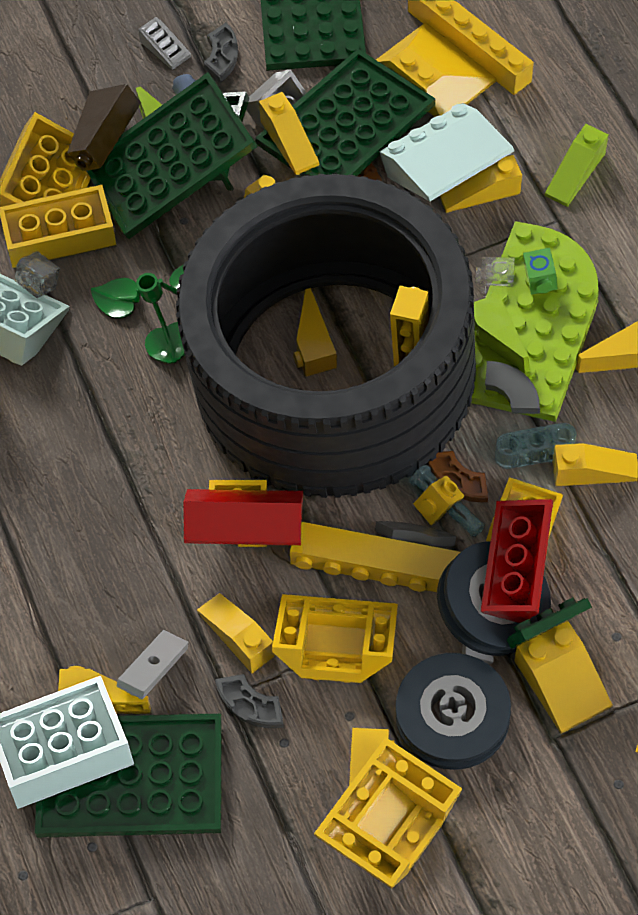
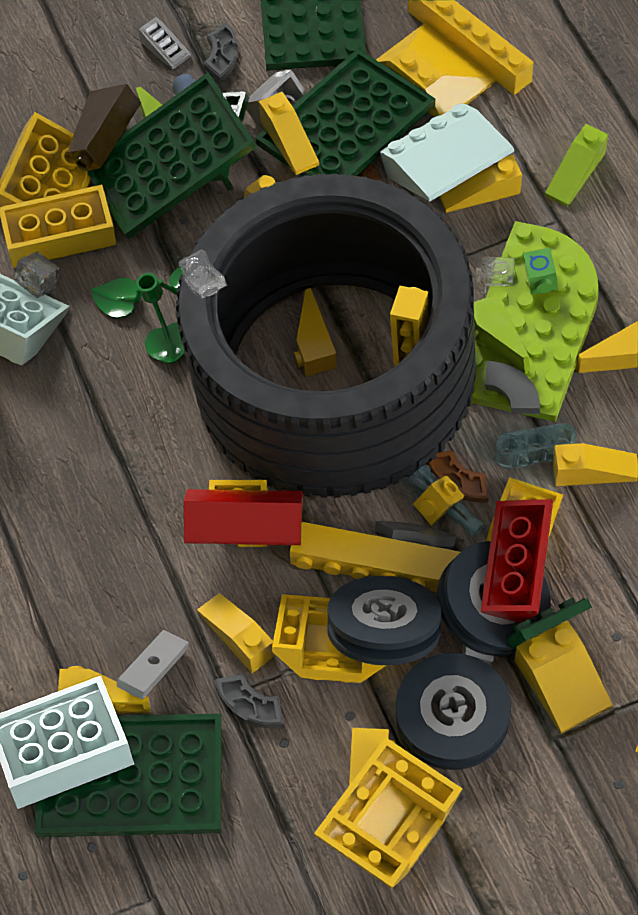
(201, 275): none -> clear bracket
(384, 620): none -> black wheel

